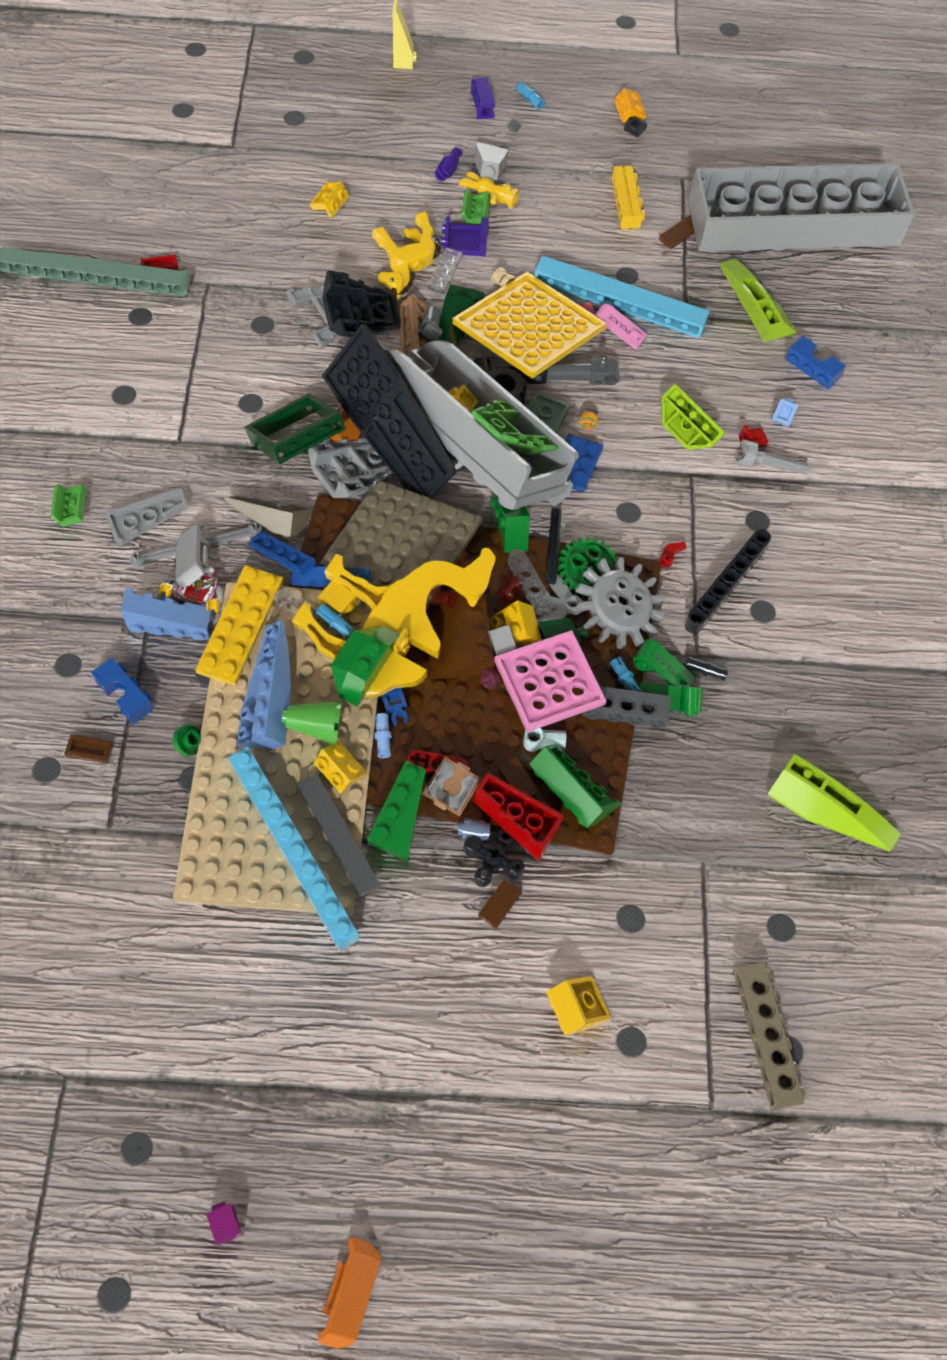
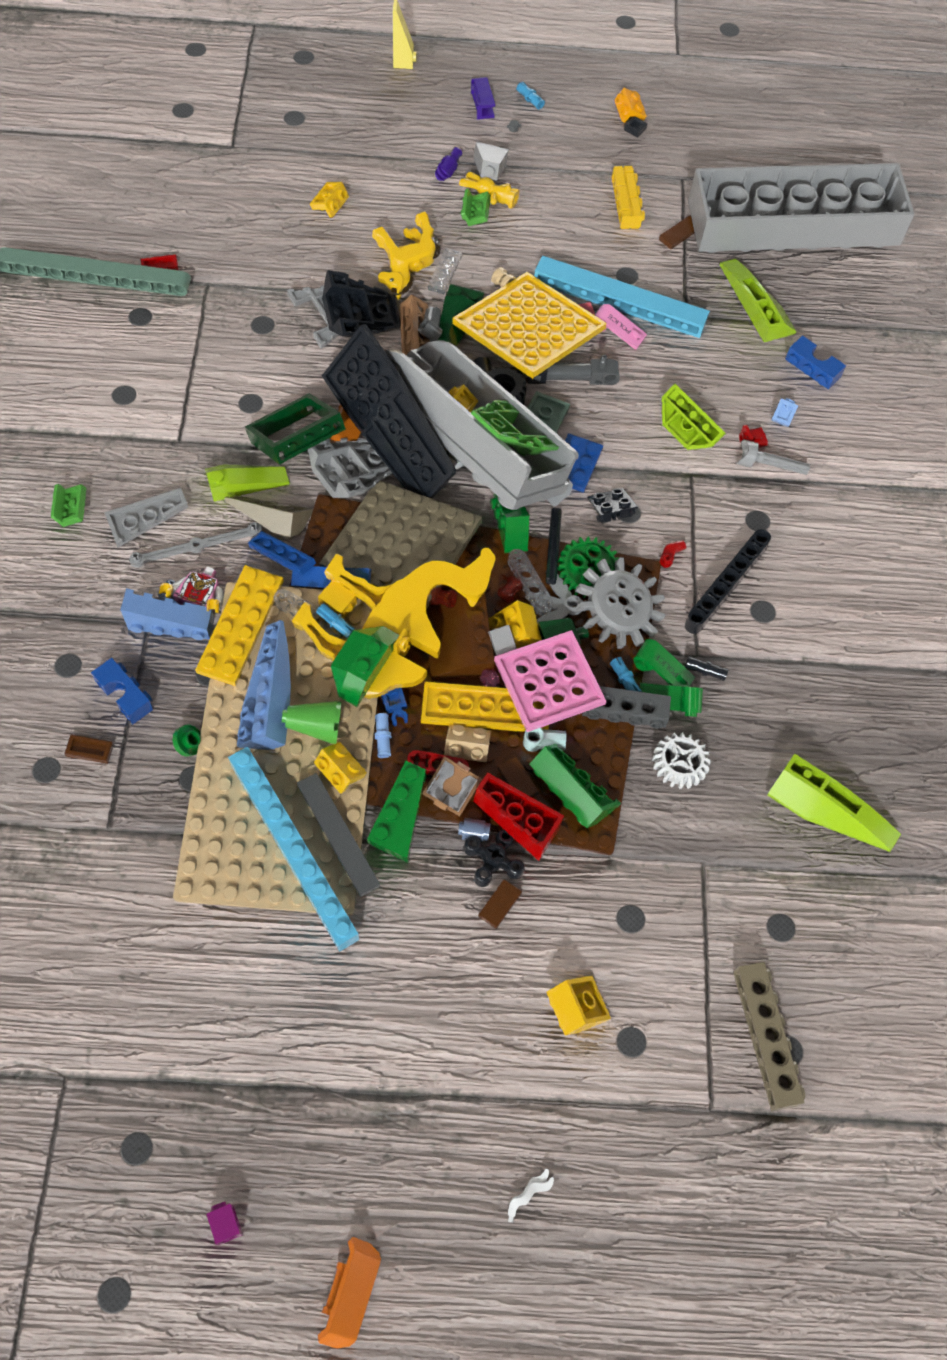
(191, 556): light grey piece -> none
(243, 479): none -> lime wedge
(465, 238): dark purple panel -> none
(467, 743): none -> tan bracket
(471, 707): none -> yellow plate
(535, 1184): none -> white hair
(588, 420): tile -> none
(612, 504): none -> black hinge
(676, 747): none -> white gear

